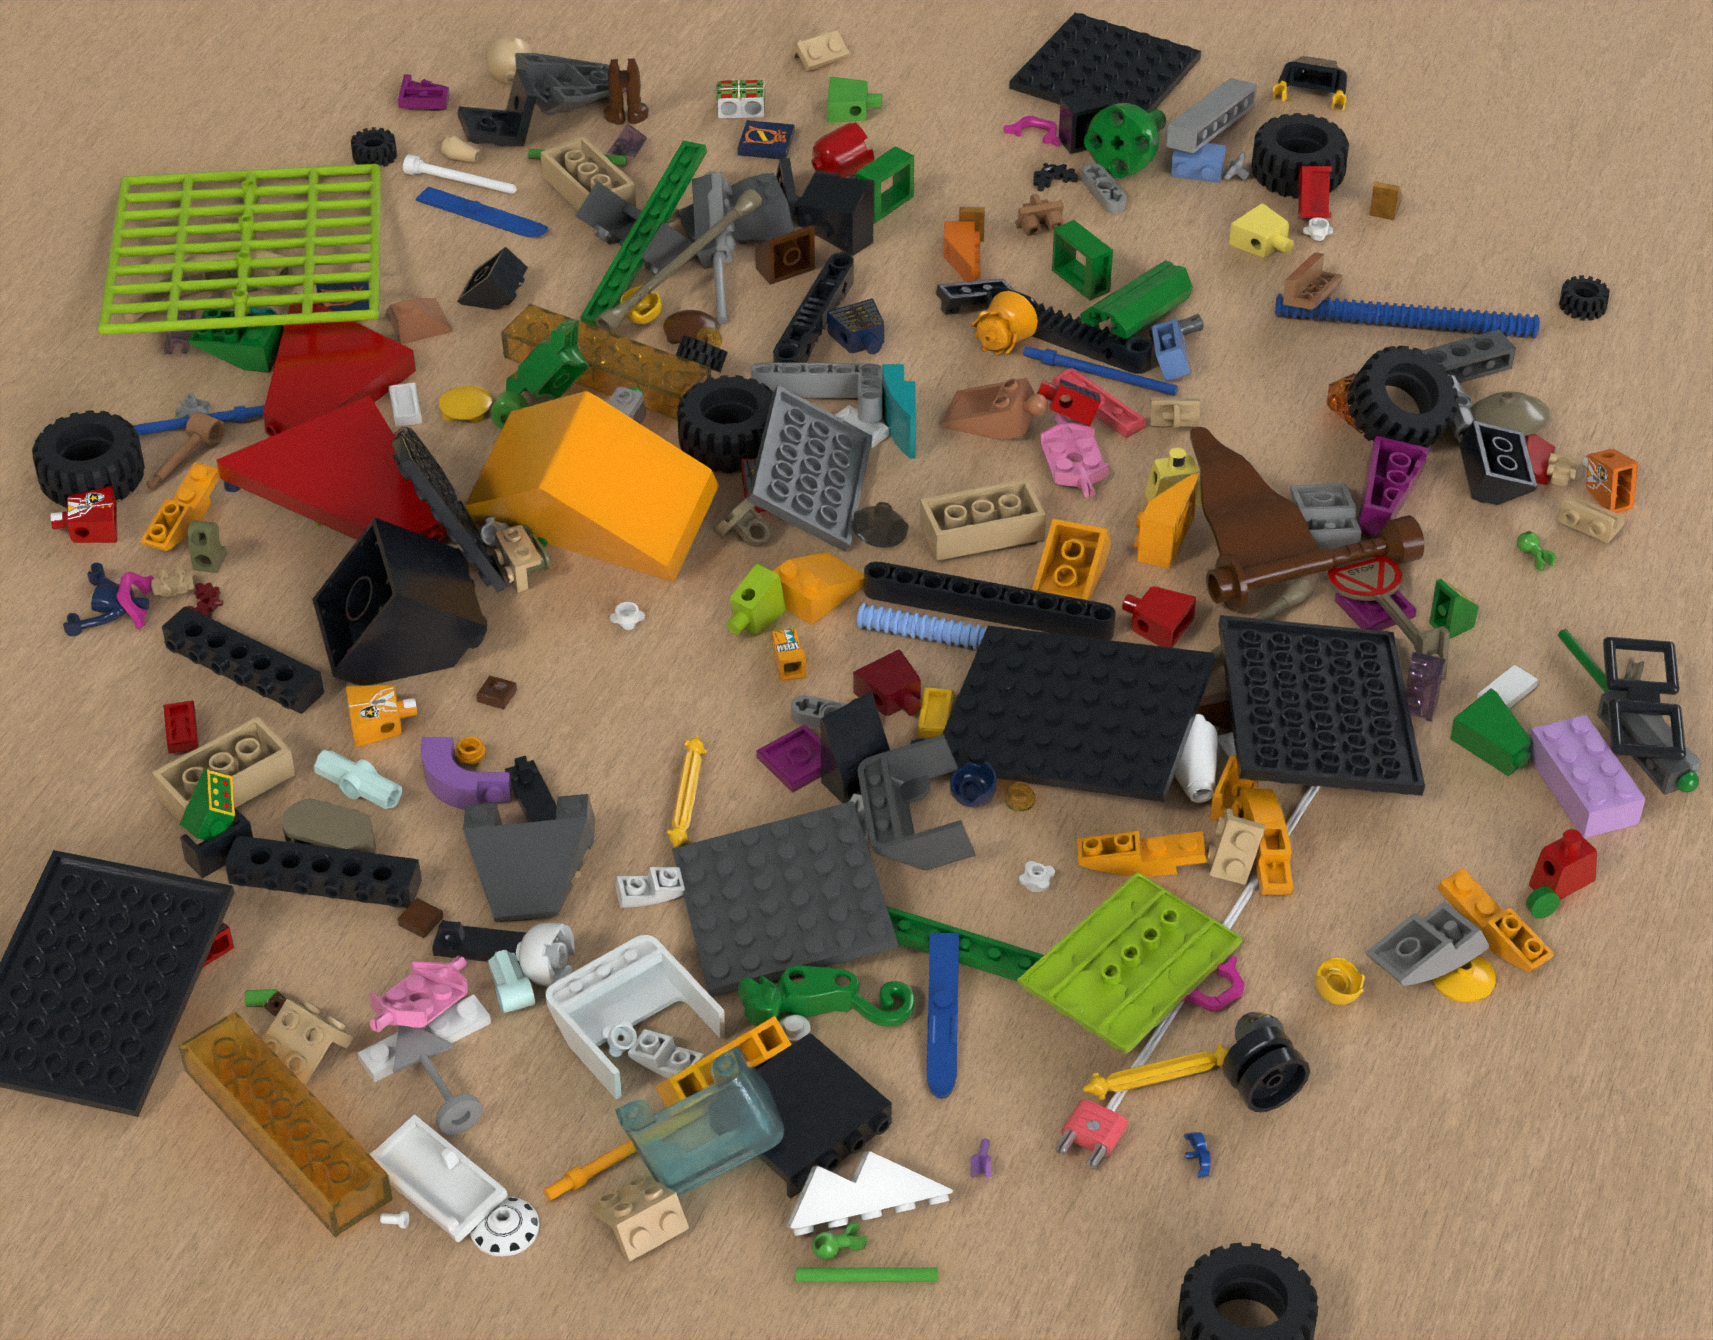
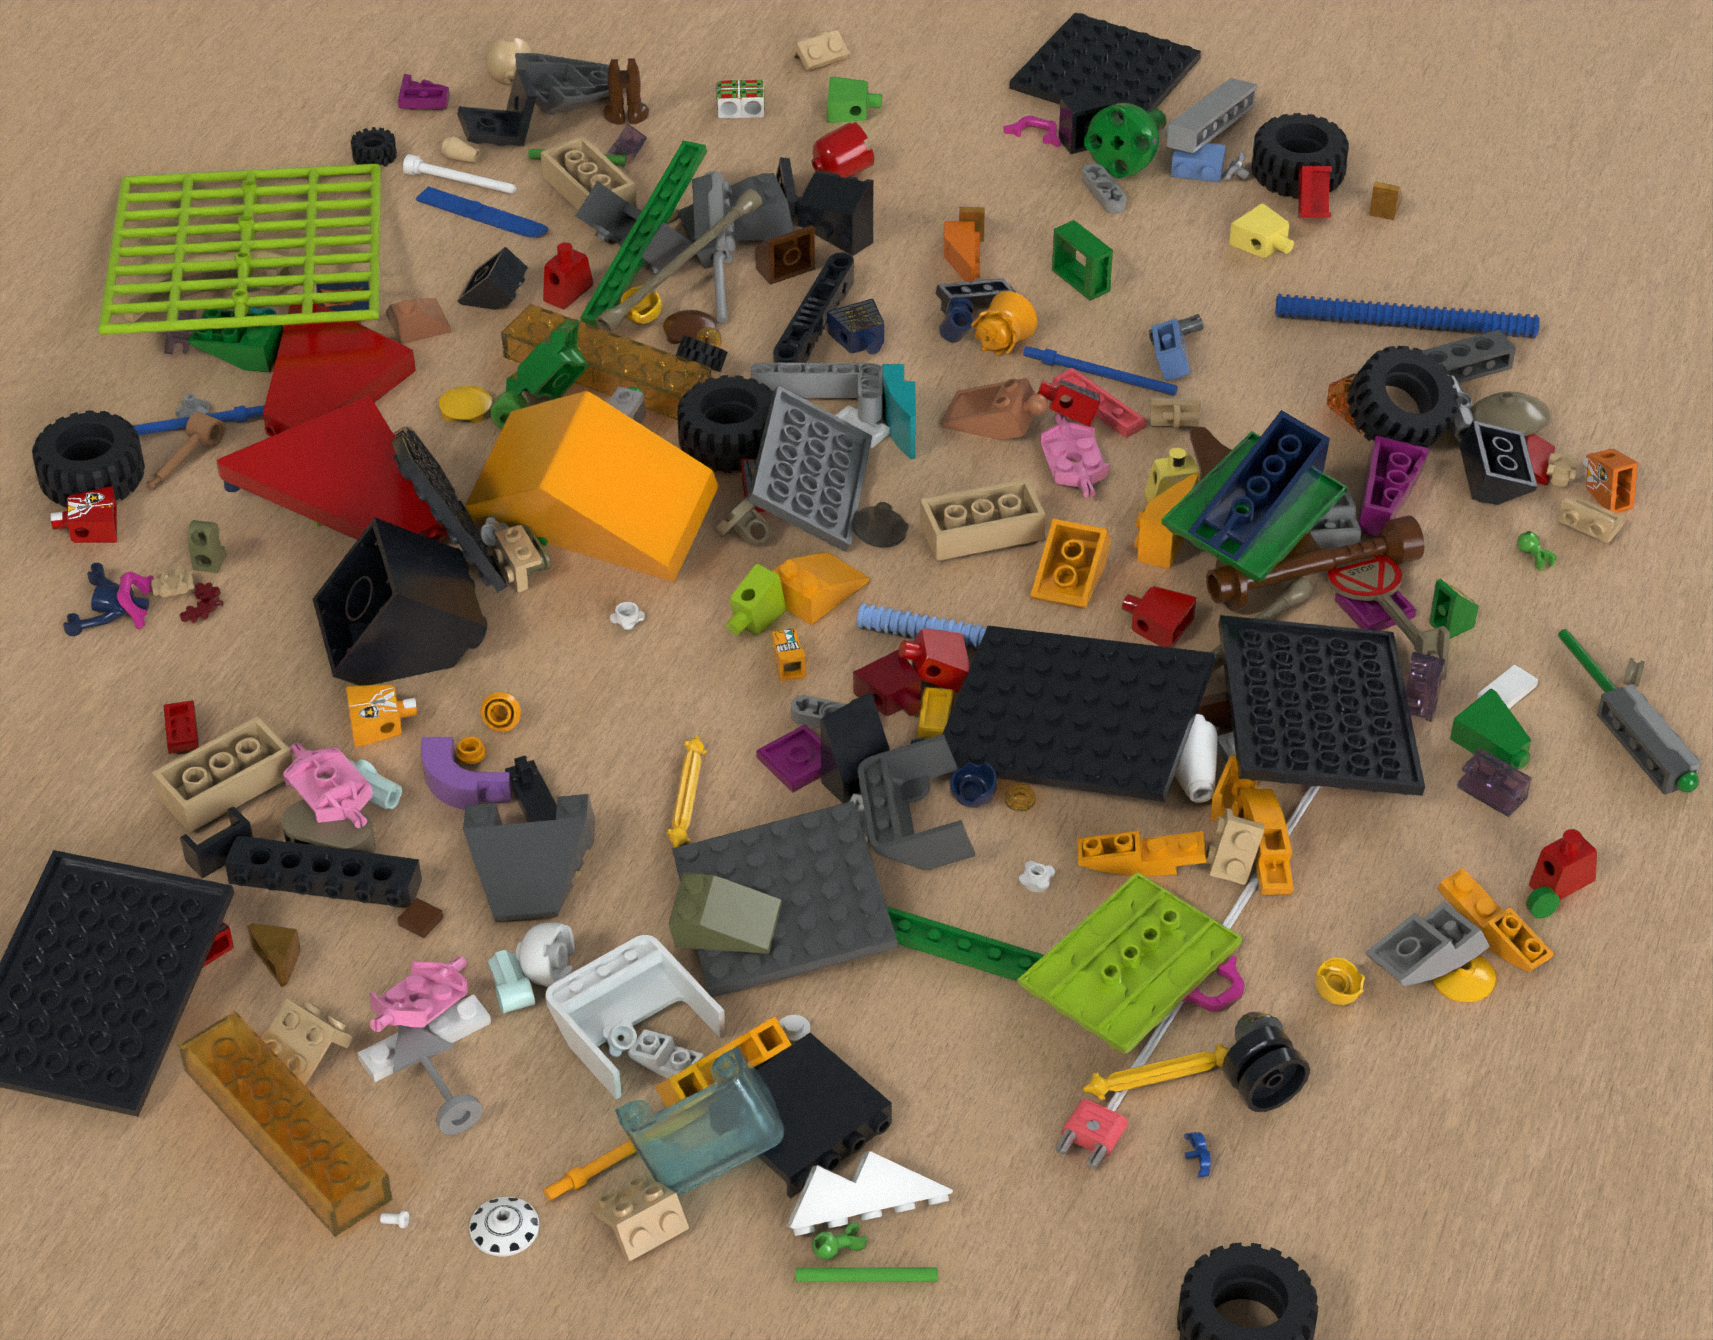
(188, 504): light orange slope -> none
(210, 806): green slope -> none
(243, 660): black brick -> none
(270, 999): arm -> none
(276, 948): none -> pearl gold slope
(330, 798): none -> bright pink plate
(405, 404): white tile -> none
(438, 1178): white container -> none
(473, 942): black hinge -> none
(494, 715): none -> light orange cone
(496, 692): reddish brown tile -> none
(566, 276): none -> red torso
(658, 887): white slope -> none
(722, 915): none -> olive slope
(766, 139): dark blue tile -> none
(821, 995): green animal -> none
(896, 164): green window -> none
(938, 657): none -> red torso
(942, 1013): blue piece -> none
(957, 319): none -> dark blue piece
(982, 1161): medium lavender hand -> none
(988, 601): black beam -> none
(1038, 213): medium nougat hips -> none
(1044, 177): black animal -> none
(1129, 354): black gear -> none
(1141, 299): green piece -> none
(1260, 498): none -> piece
(1310, 284): medium nougat fence -> none
(1313, 74): black torso -> none
(1318, 228): white plate -> none
(1494, 782): none -> hinge
(1584, 297): black tyre -> none
(1585, 776): lavender brick -> none
(1644, 698): black bar -> none

